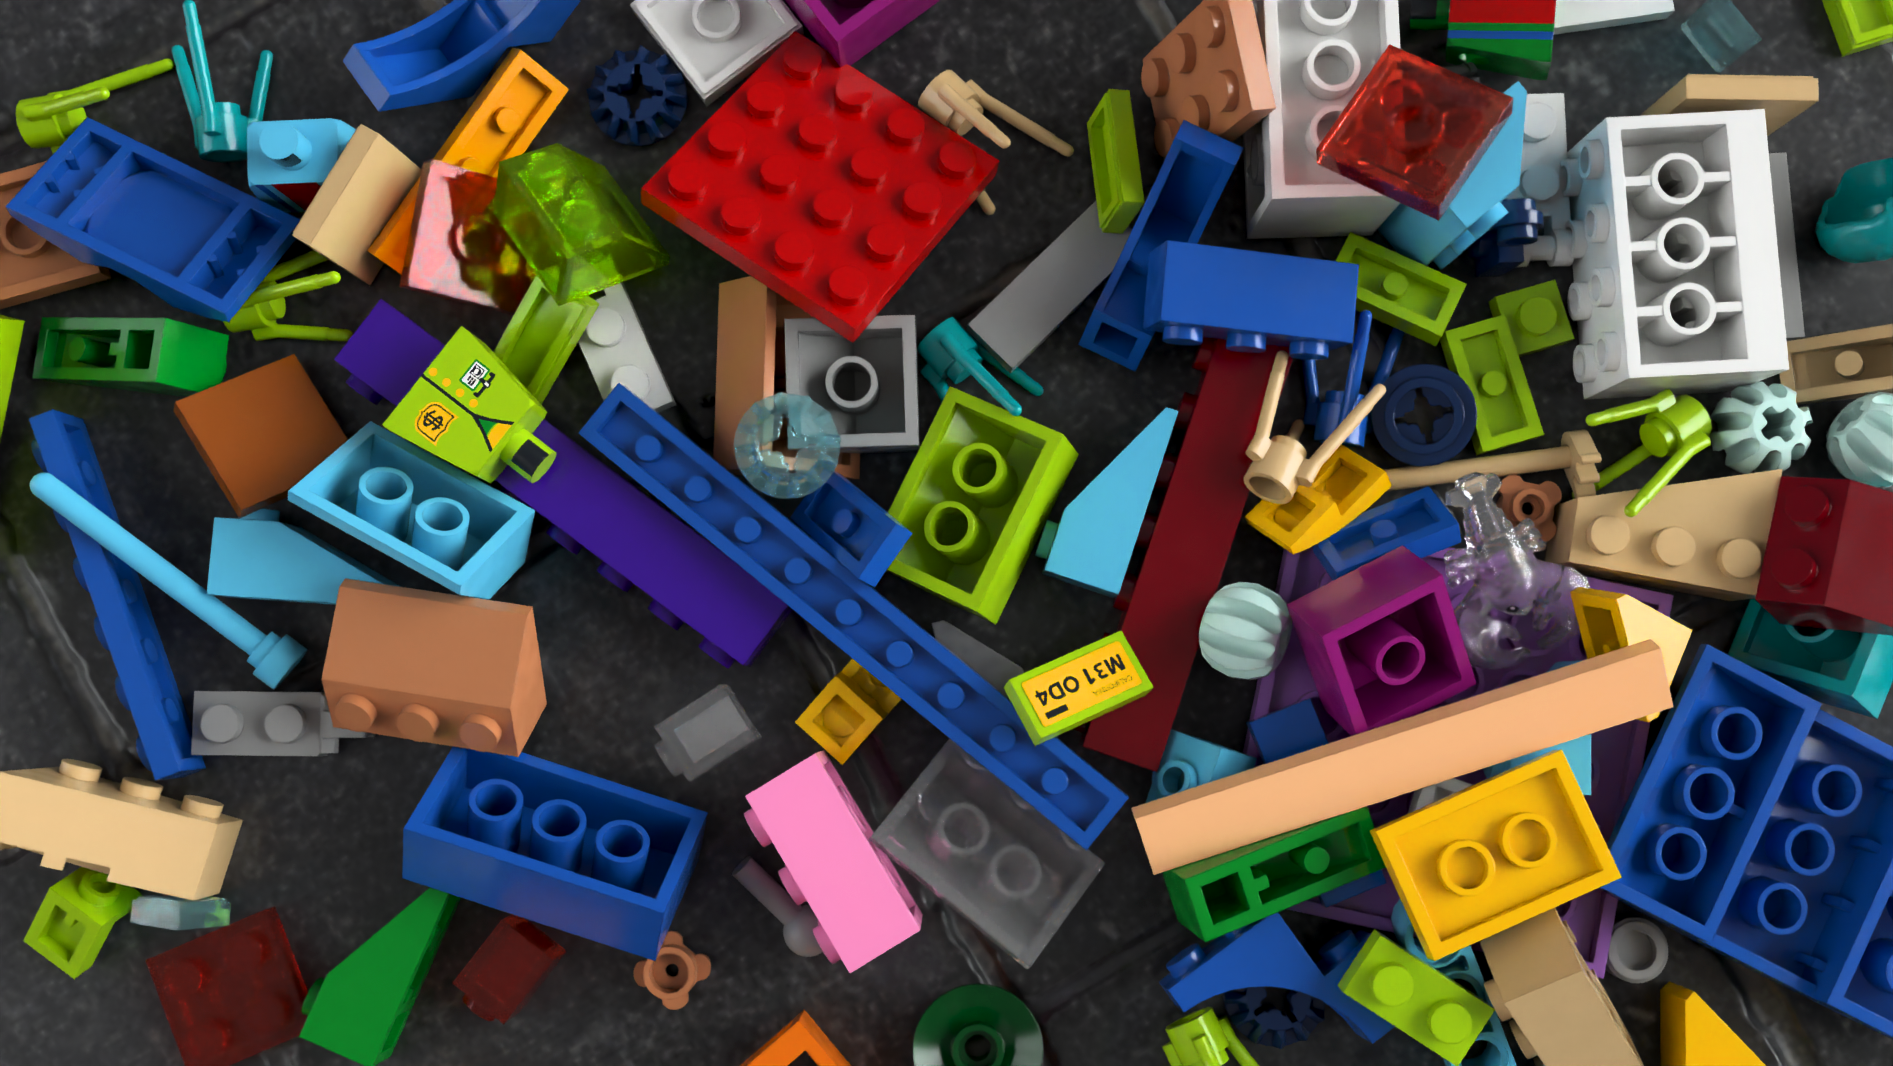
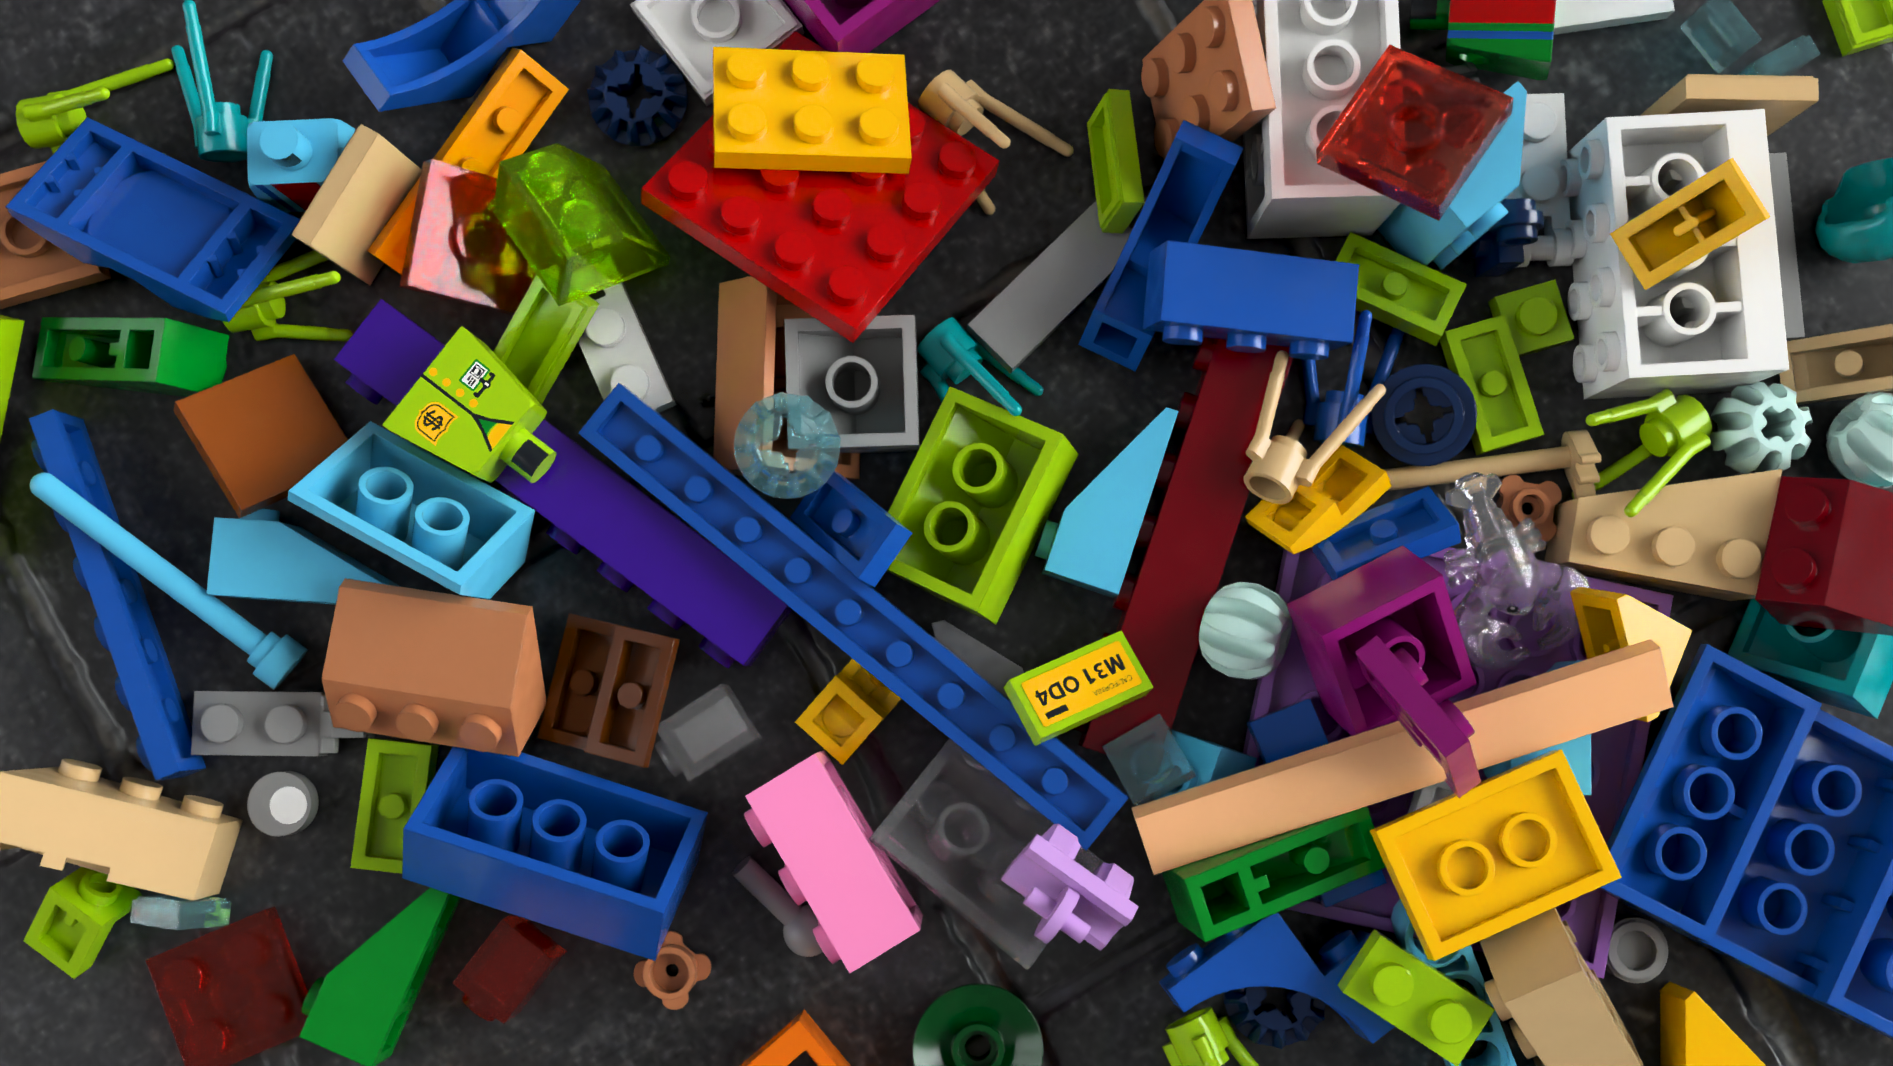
(282, 803): none -> light grey tile
(391, 788): none -> lime plate
(608, 690): none -> reddish brown slope
(810, 111): none -> yellow plate
(1068, 894): none -> lavender hips
(1149, 761): none -> clear light blue plate
(1437, 727): none -> magenta wing
(1690, 224): none -> yellow slope
(1786, 59): none -> clear light blue tile

